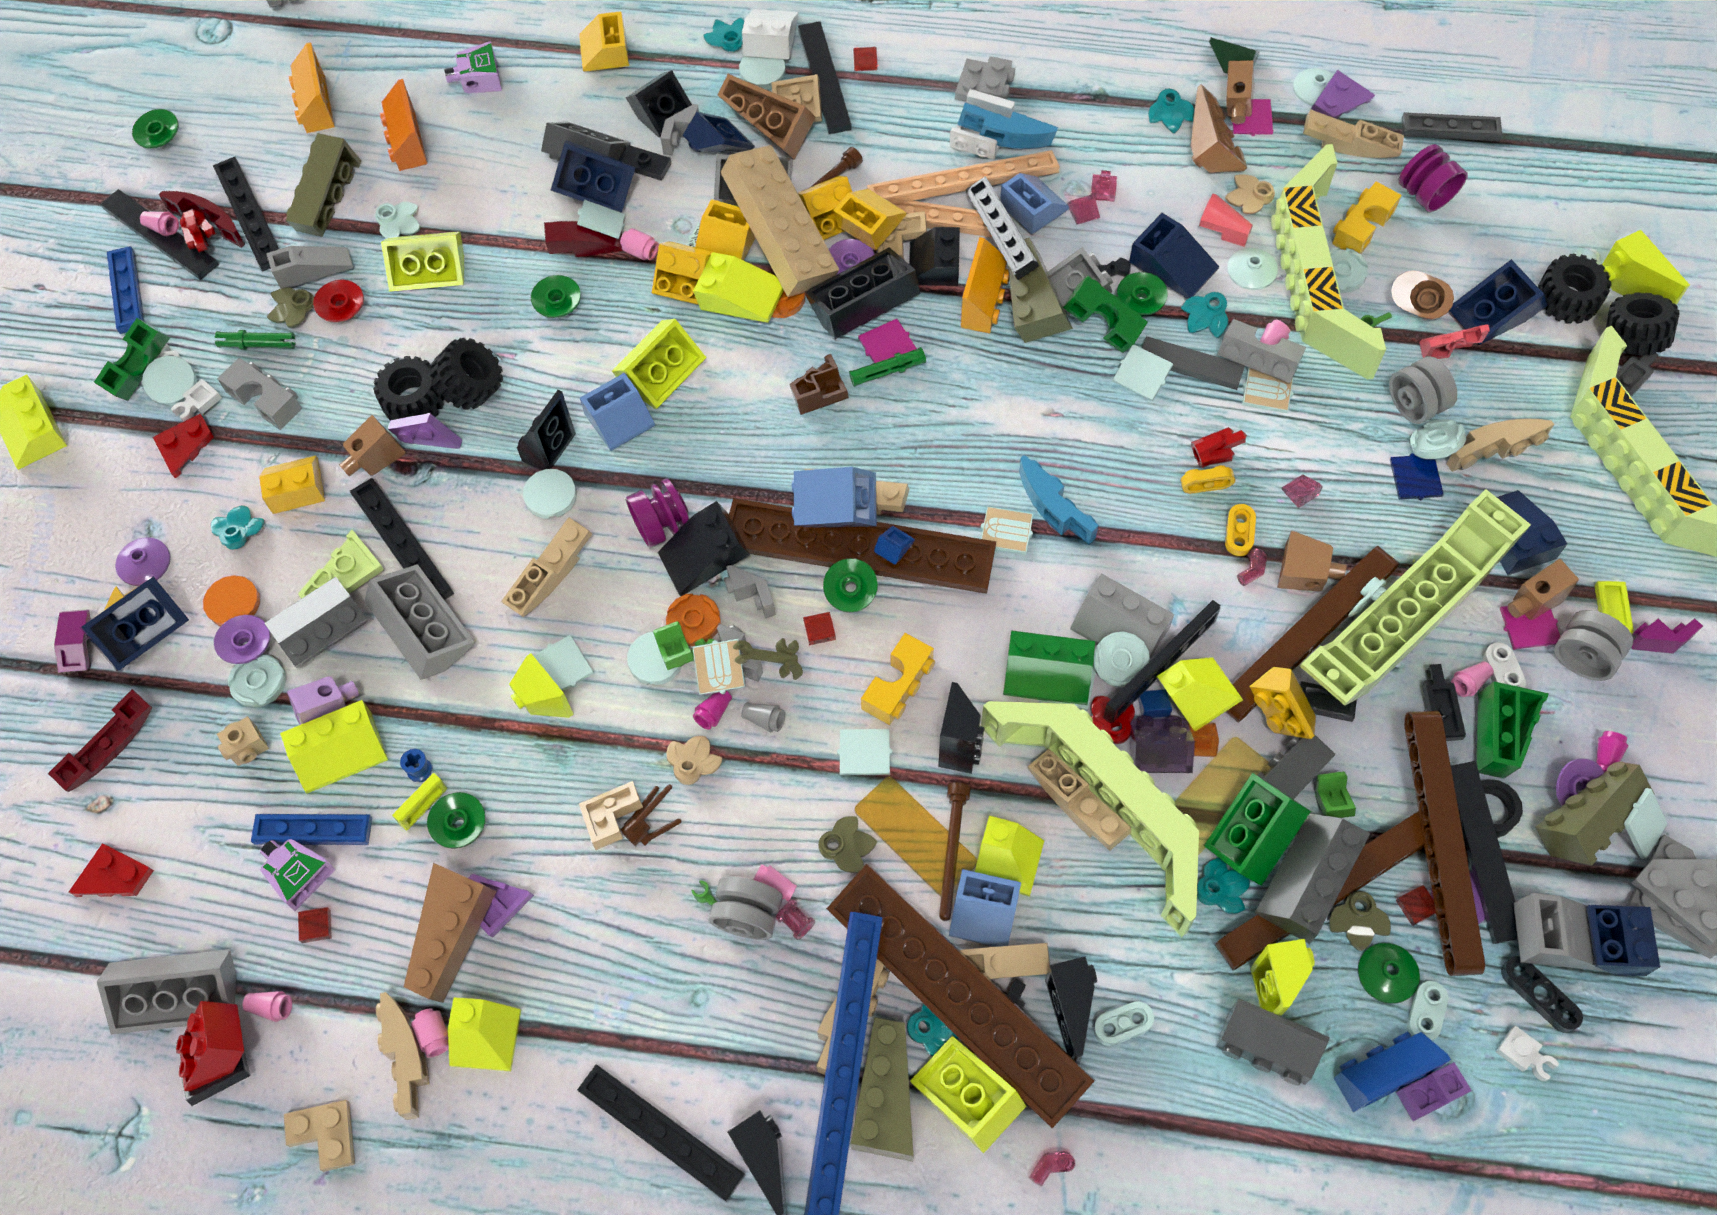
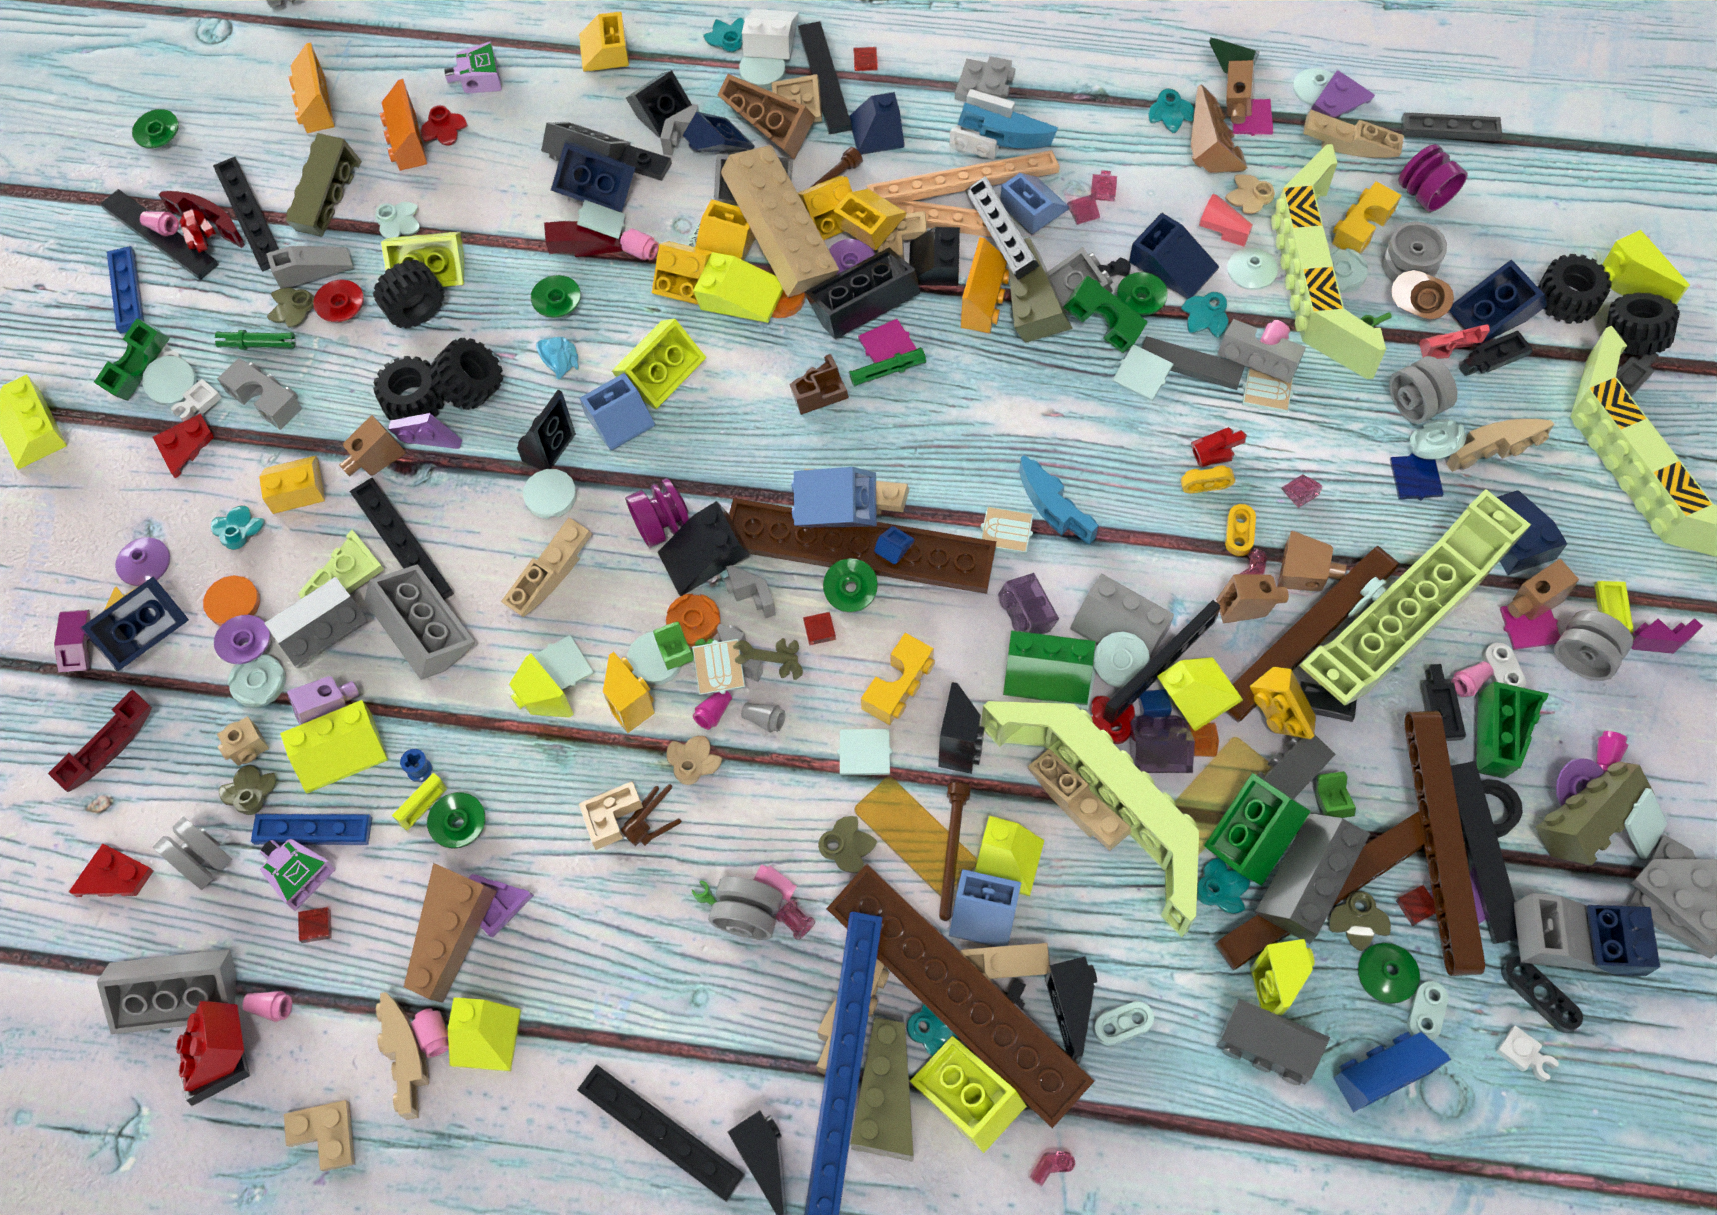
(195, 849): none -> light grey wheel
(247, 790): none -> olive plate
(409, 294): none -> black tyre
(442, 125): none -> red plate
(558, 355): none -> medium azure hat
(625, 694): none -> yellow slope
(877, 124): none -> dark blue slope
(1028, 605): none -> clear purple brick
(1250, 597): none -> medium nougat torso
(1416, 248): none -> light grey wheel
(1433, 1091): medium lavender slope -> none
(1496, 354): none -> black hinge

